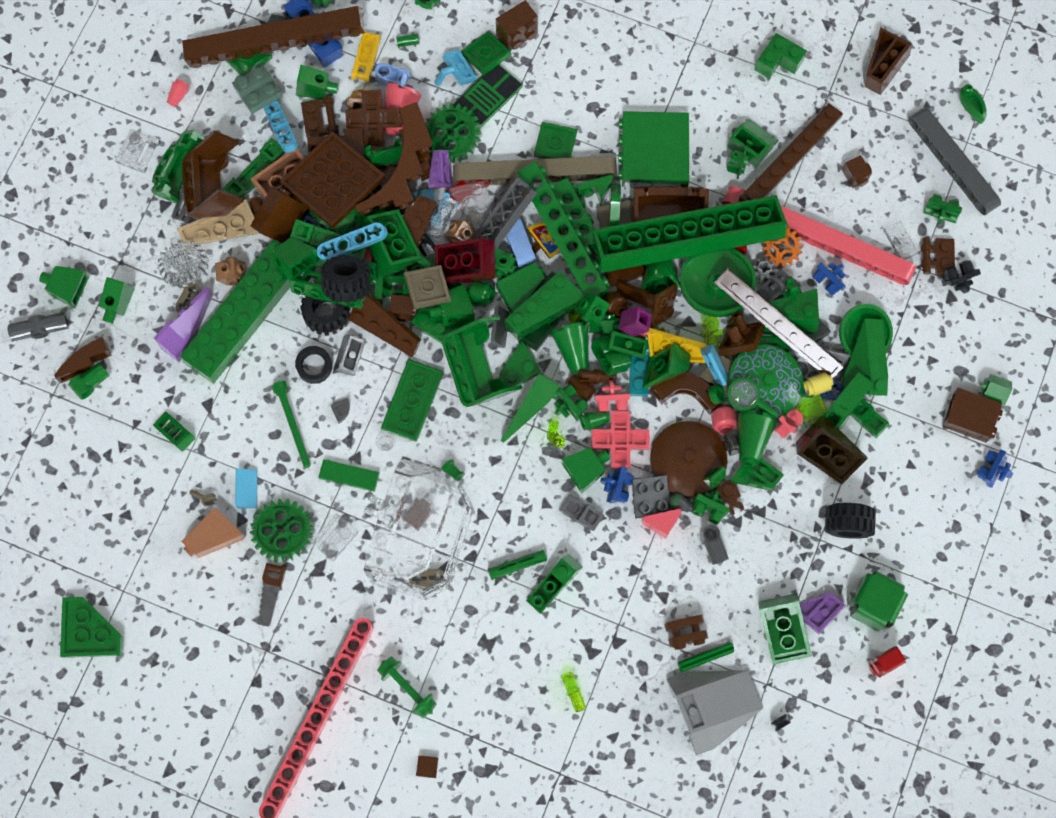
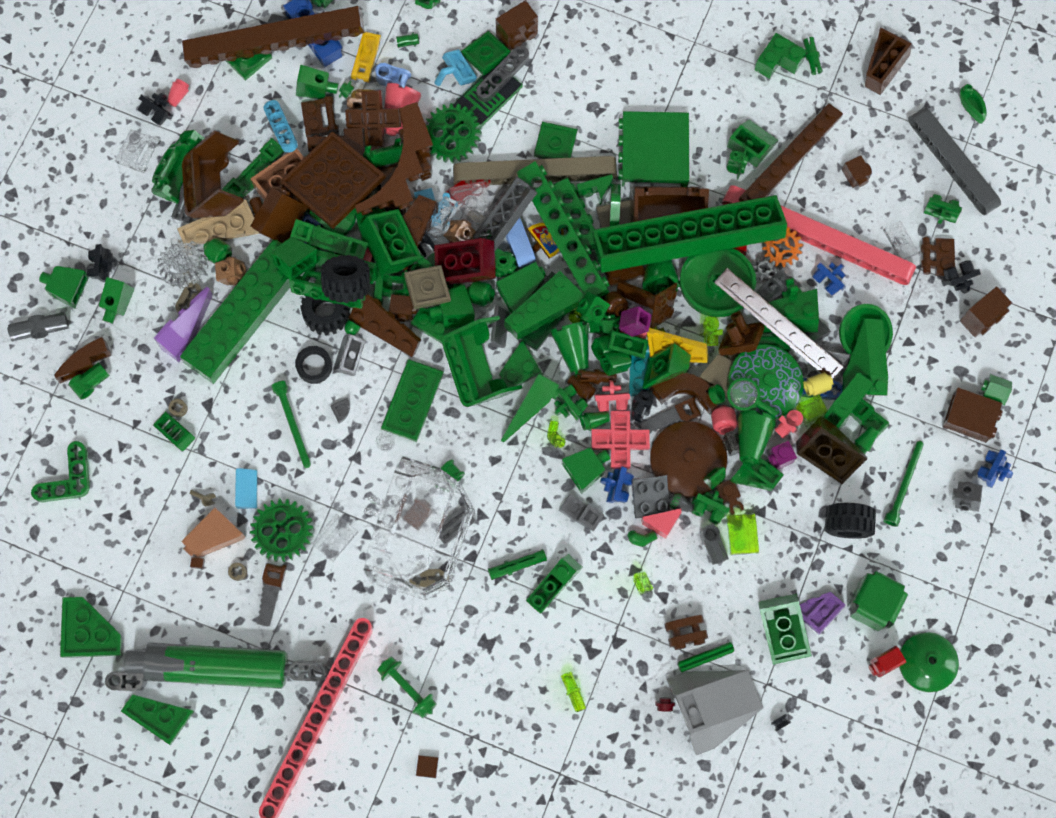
(71, 484): none -> green beam
(103, 263): none -> black hips
(148, 104): none -> black hips
(157, 717): none -> green wing
(183, 410): none -> dark tan bush
(197, 563): none -> reddish brown piece
(210, 666): none -> green piece
(217, 250): none -> green head
(236, 566): none -> dark tan bush
(256, 88): sand green plate -> none
(346, 89): none -> green plate
(349, 475): green tile -> none
(351, 240): medium azure beam -> none
(351, 328): none -> green hinge
(440, 170): medium lavender wing -> none
(451, 527): none -> flat silver tile
(502, 73): none -> flat silver beam
(641, 540): none -> green arm
(642, 405): none -> black hips
(642, 583): none -> clear neon green slope
(665, 704): none -> dark red plate
(672, 416): none -> piece
(714, 364): medium azure slope -> none
(742, 534): none -> clear neon green plate
(782, 455): none -> magenta brick
(812, 55): none -> green pin
(866, 439): none -> green cone
(893, 516): none -> green piece
(919, 671): none -> green dish
(967, 496): none -> flat silver brick
(986, 312): none -> reddish brown brick

